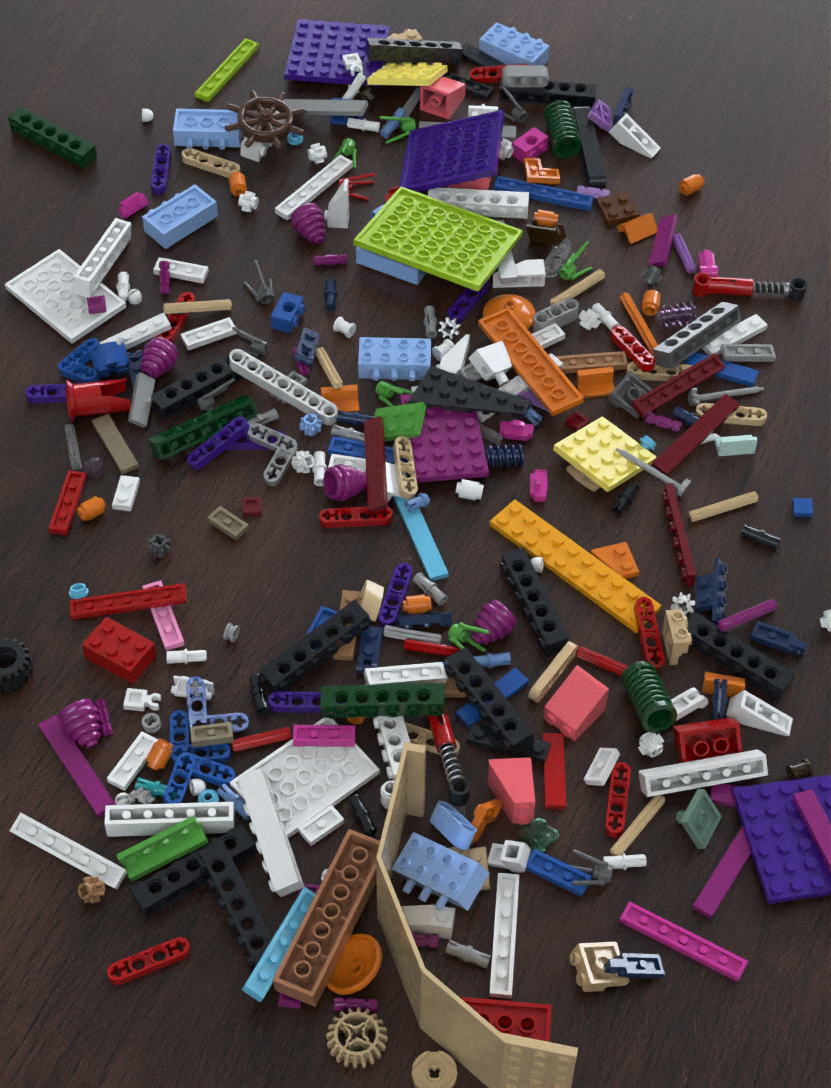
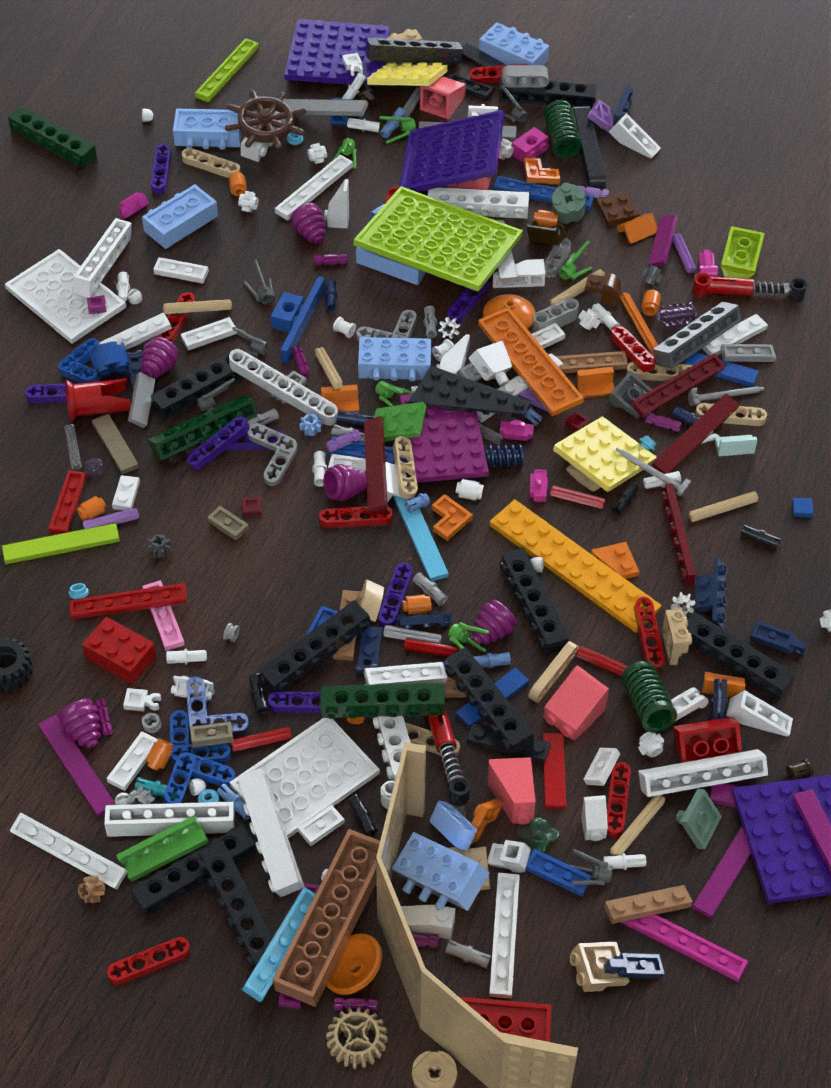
(60, 543): none -> lime tile
(117, 518): none -> medium lavender axle
(164, 276): magenta axle -> none
(302, 319): none -> blue tile
(302, 461): white gear -> none
(306, 346): dark blue plate -> none
(324, 735): dark pink tile -> none
(343, 440): none -> medium lavender axle
(351, 183): red plant -> none
(401, 324): none -> light grey beam
(453, 515): none -> orange plate
(569, 203): none -> sand green brick
(576, 496): none -> red axle
(594, 818): none -> white slope
(607, 285): none -> reddish brown brick
(648, 904): none -> medium nougat plate
(652, 482): none -> white axle
(691, 184): orange brick -> none
(741, 253): none -> lime slope
(747, 615): magenta axle -> none

